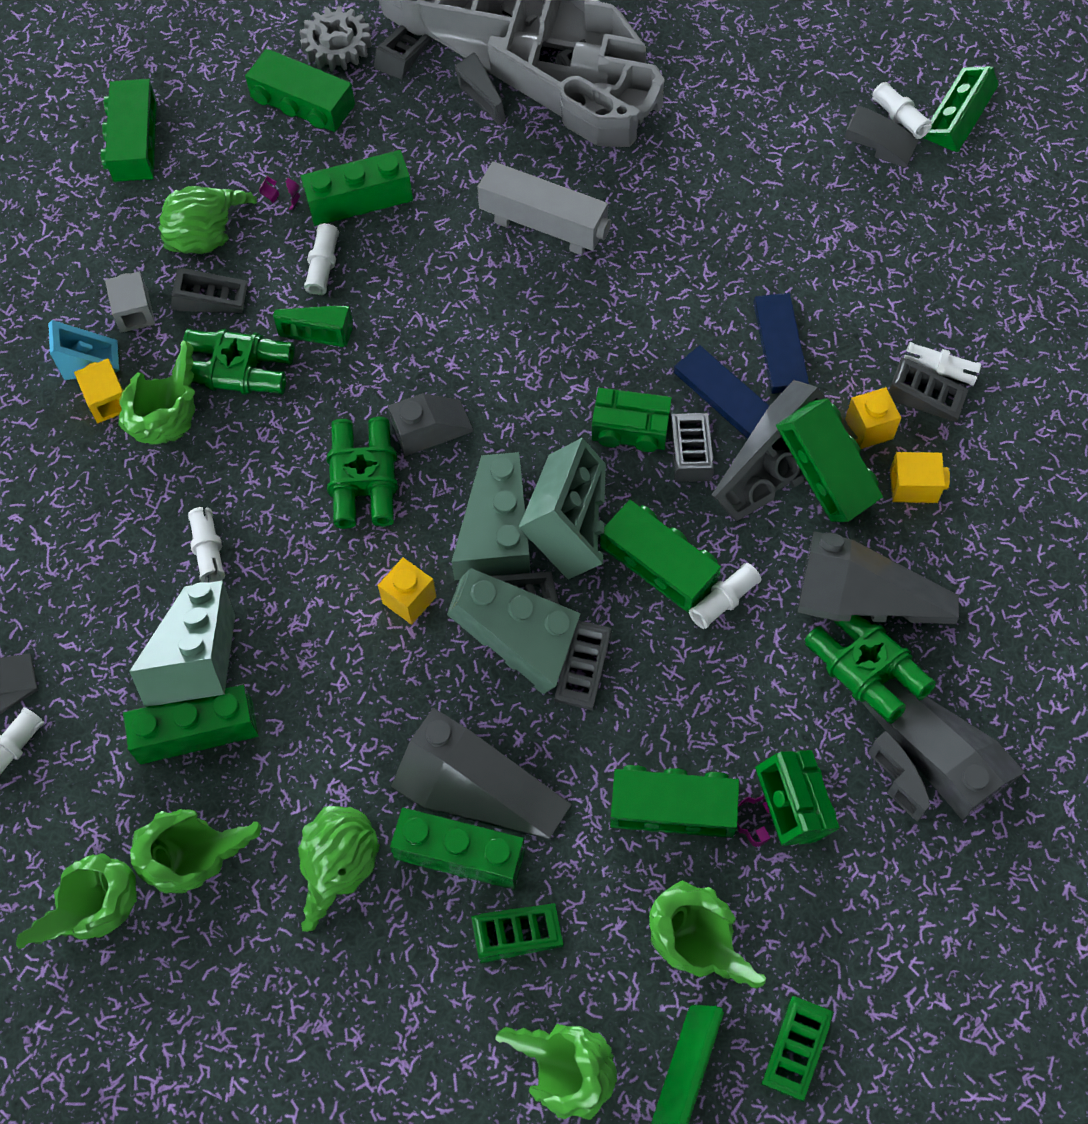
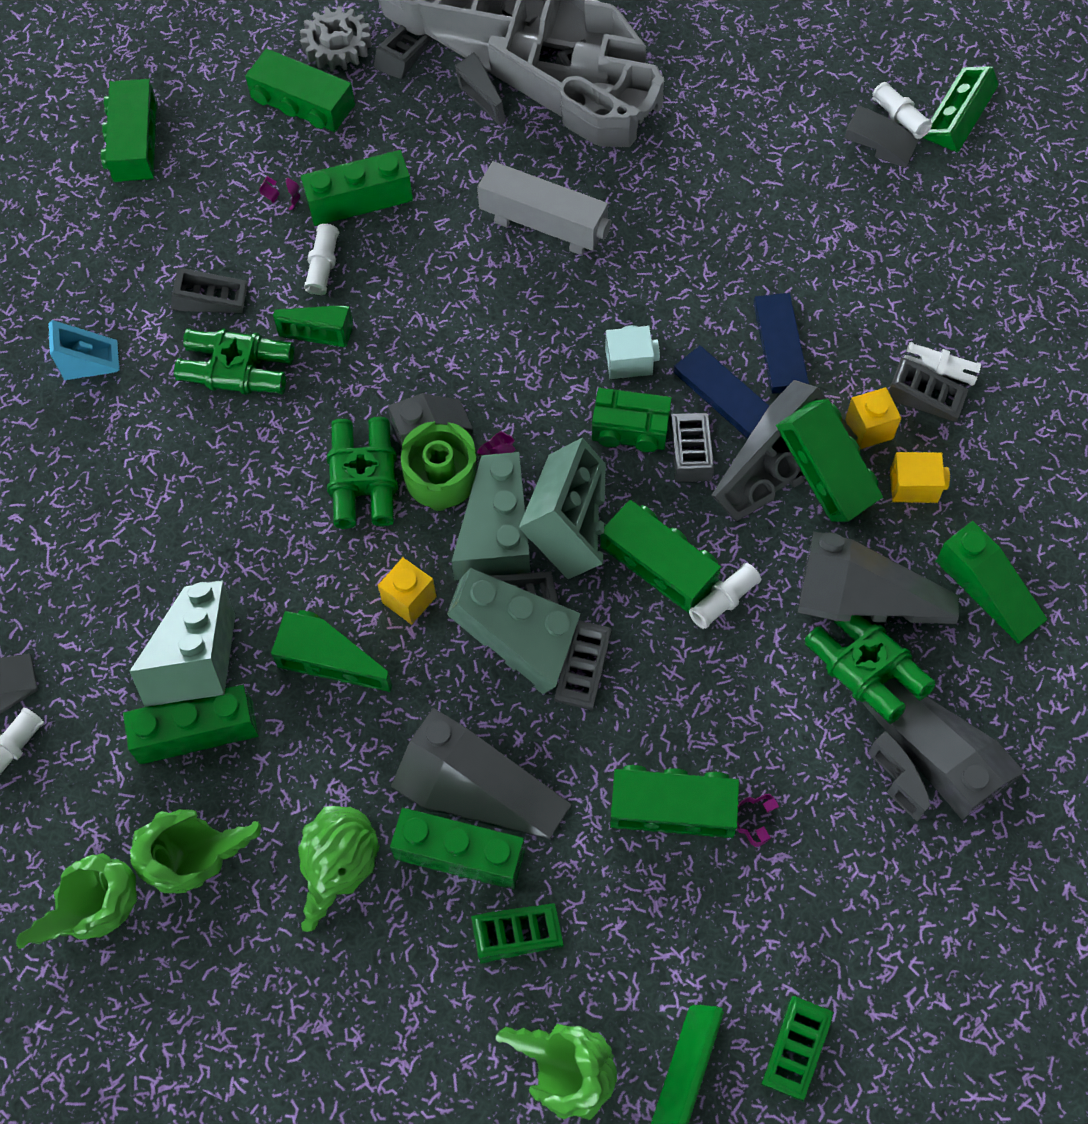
(100, 389): yellow brick -> none
(130, 301): light grey brick -> none
(160, 408): bright green hair -> none
(197, 217): bright green hair -> none
(206, 545): white pin -> none
(317, 649): none -> green slope
(439, 464): none -> bright green brick
(498, 444): none -> magenta piece
(630, 352): none -> light aqua brick
(696, 932): bright green hair -> none
(797, 797): green brick -> none
(991, 581): none -> green slope

